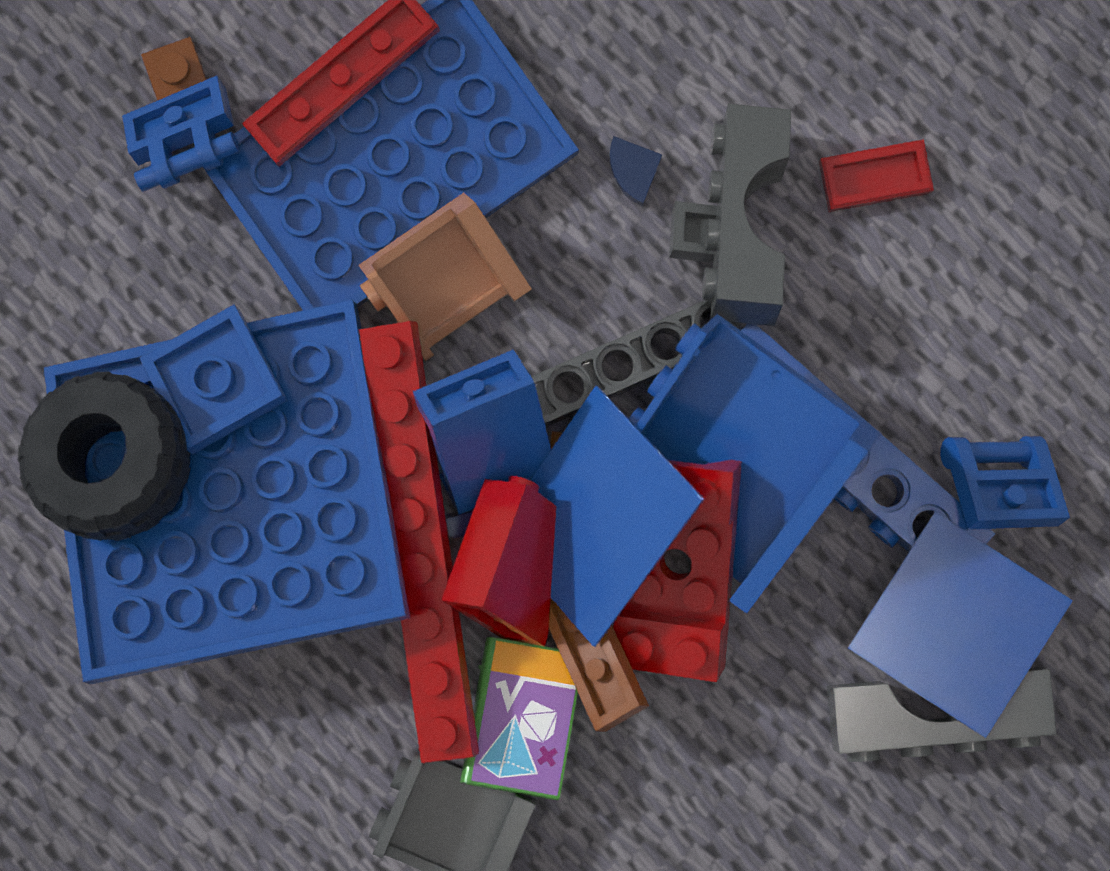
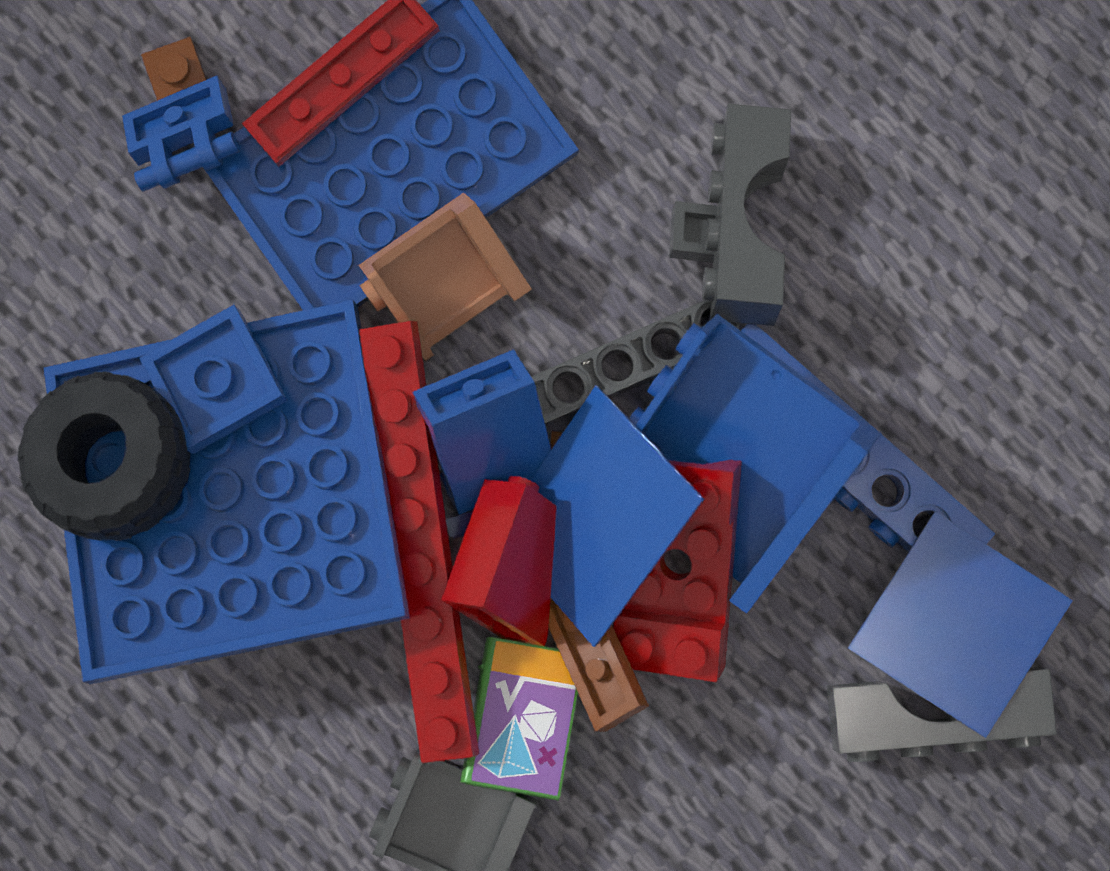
(633, 168): dark blue tile -> none
(876, 175): red tile -> none
(1005, 496): blue plate -> none

